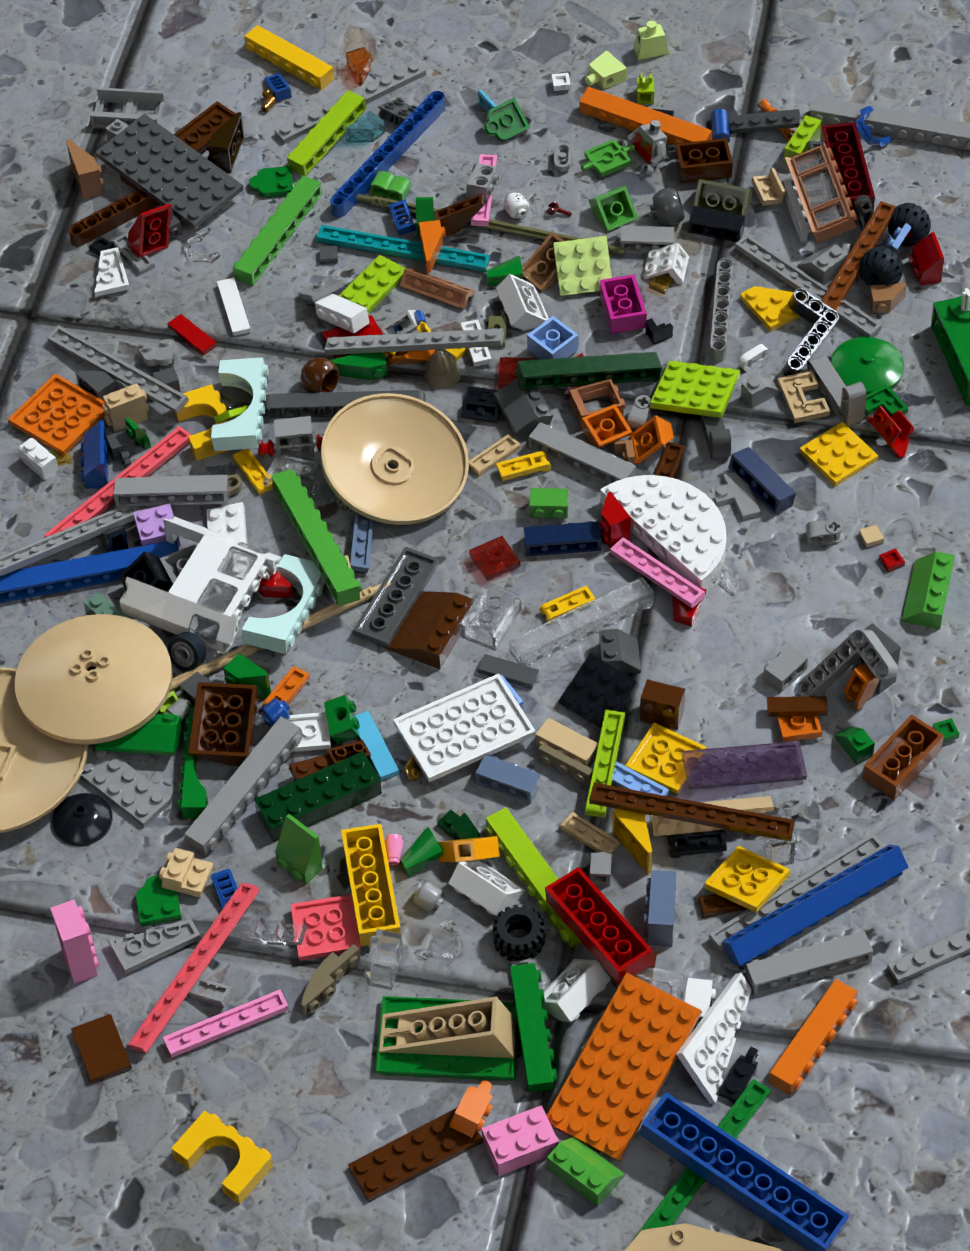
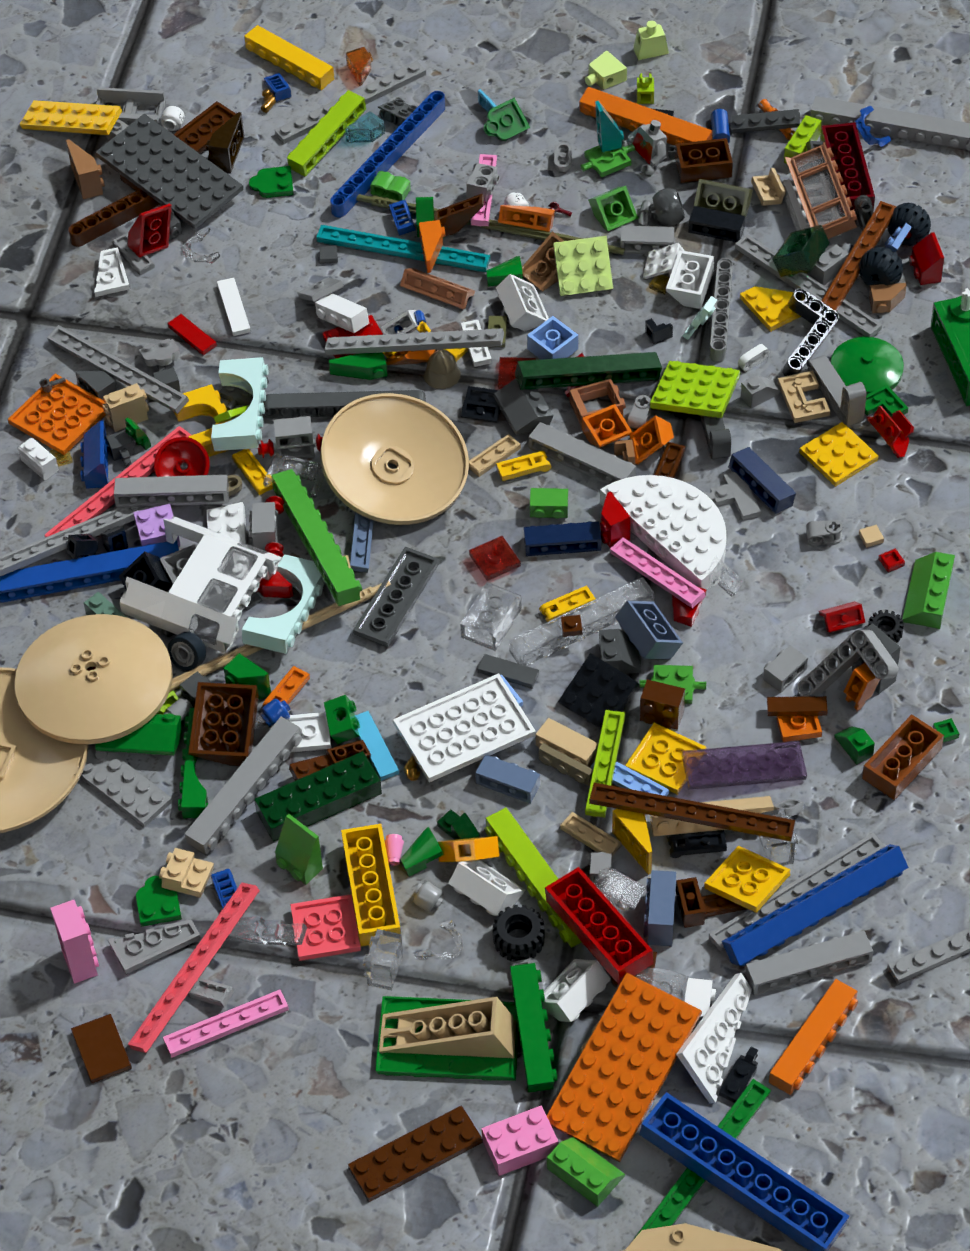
(47, 385): none -> dark grey hand
(71, 117): none -> yellow plate
(81, 545): none -> black brick
(83, 827): black dish -> none
(99, 245): black tile -> none
(172, 118): none -> white head
(179, 452): none -> red dish
(210, 1132): yellow arch -> none
(264, 525): none -> light grey brick
(277, 230): bright green brick -> none
(319, 375): reddish brown wheel -> none
(323, 980): dark tan slope -> none
(374, 283): lime plate -> none
(432, 627): reddish brown slope -> none
(472, 1109): orange hinge -> none
(527, 217): none -> orange slope
(561, 82): white plate -> none
(571, 625): none -> reddish brown plate
(608, 133): none -> teal slope
(619, 889): none -> clear brick
(622, 303): dark pink brick -> none
(645, 213): none -> light grey axle
(648, 630): none -> sand blue brick
(677, 676): none -> bright green plate
(690, 278): none -> white slope
(690, 902): none -> reddish brown brick
(701, 317): none -> light aqua wing
(801, 251): none -> clear green brick
(843, 616): none -> red panel
(890, 620): none -> black tyre

